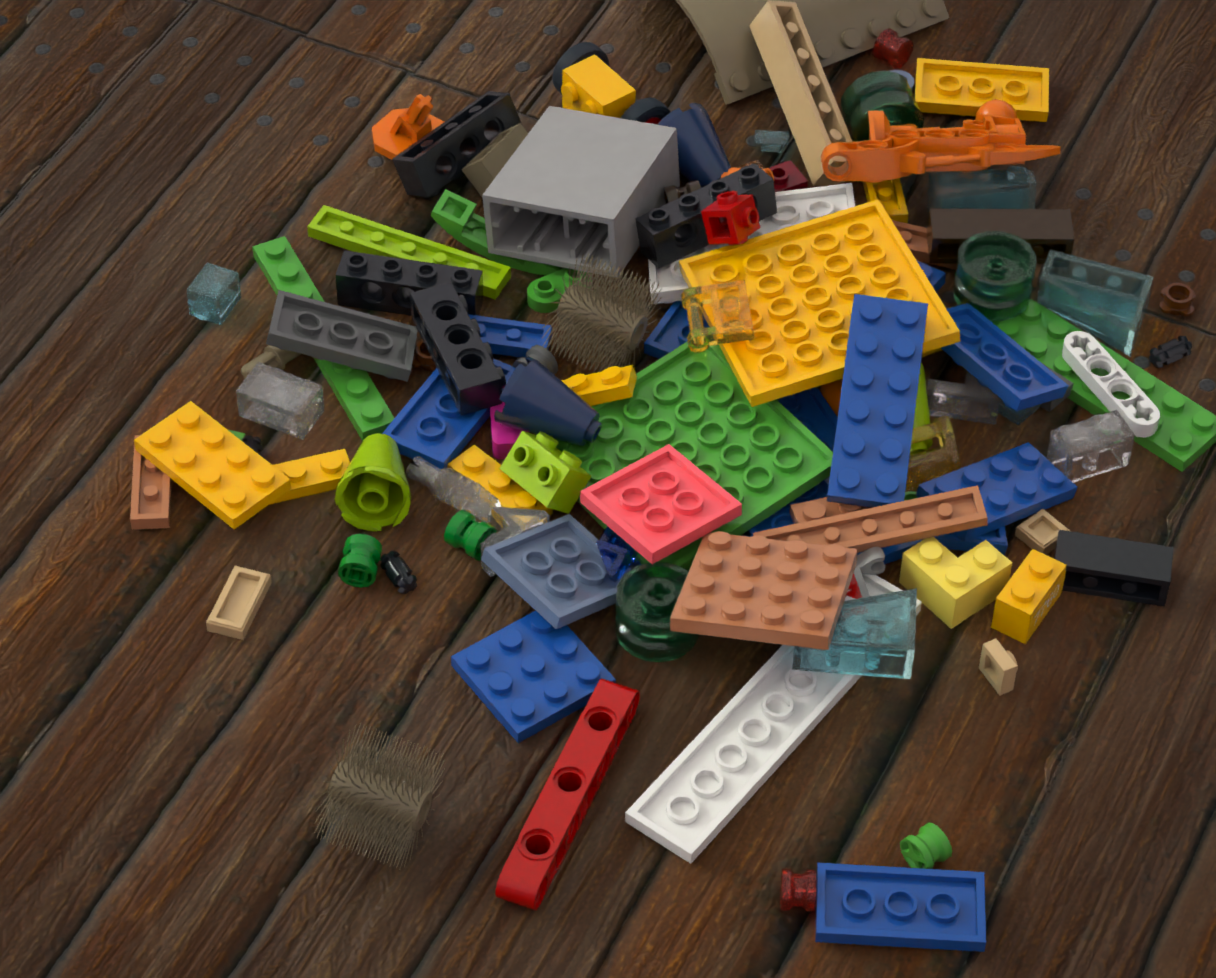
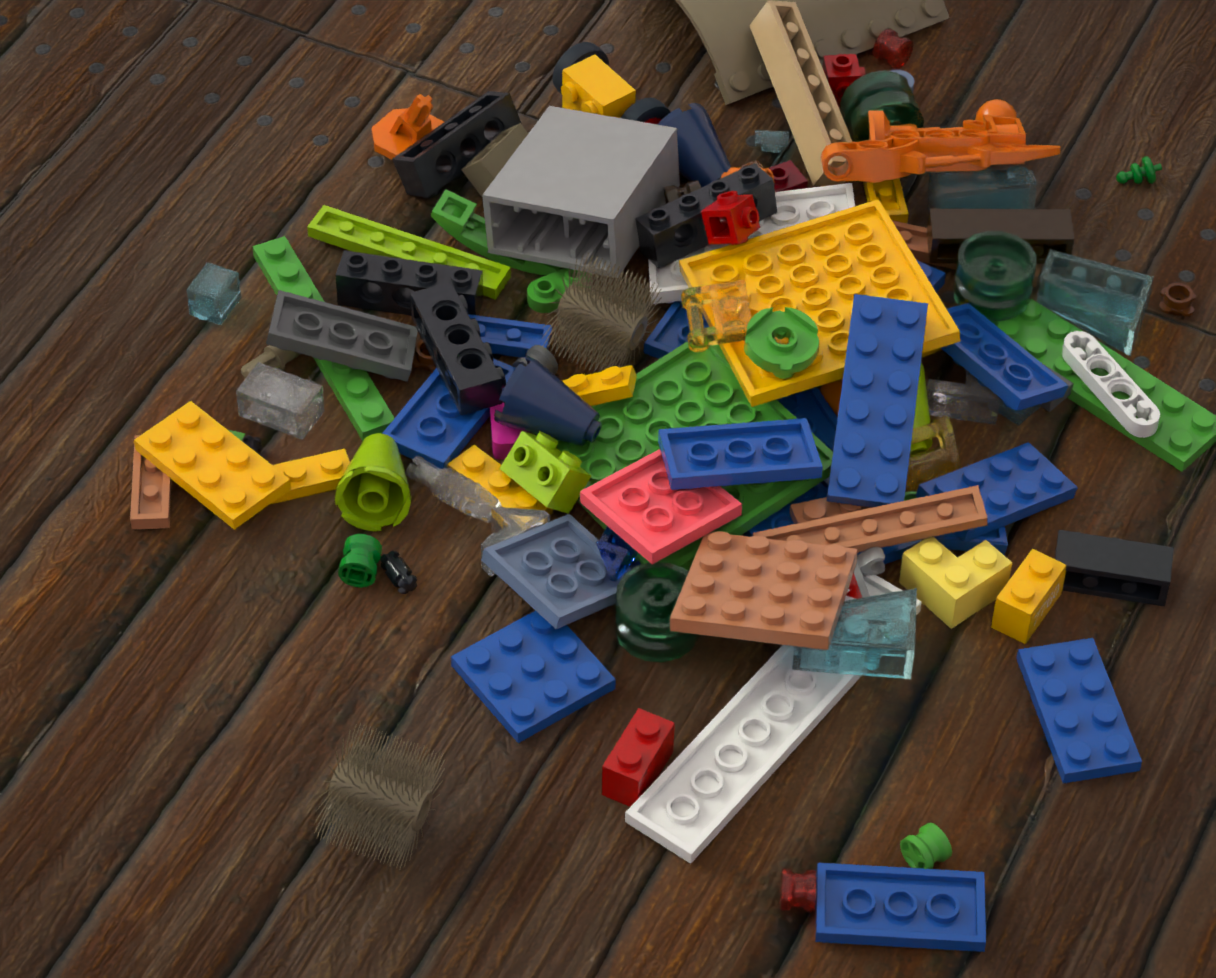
(238, 602): tan tile -> none
(467, 533): green wheel -> none
(558, 812): red beam -> none
(637, 757): none -> red brick
(739, 453): none -> blue plate
(778, 358): none -> bright green plate
(841, 72): none -> red brick
(966, 86): yellow plate -> none
(998, 666): tan plate -> none
(1040, 531): tan tile -> none
(1078, 710): none -> blue plate
(1091, 446): clear brick -> none
(1137, 173): none -> green hair
(1170, 351): black piece -> none

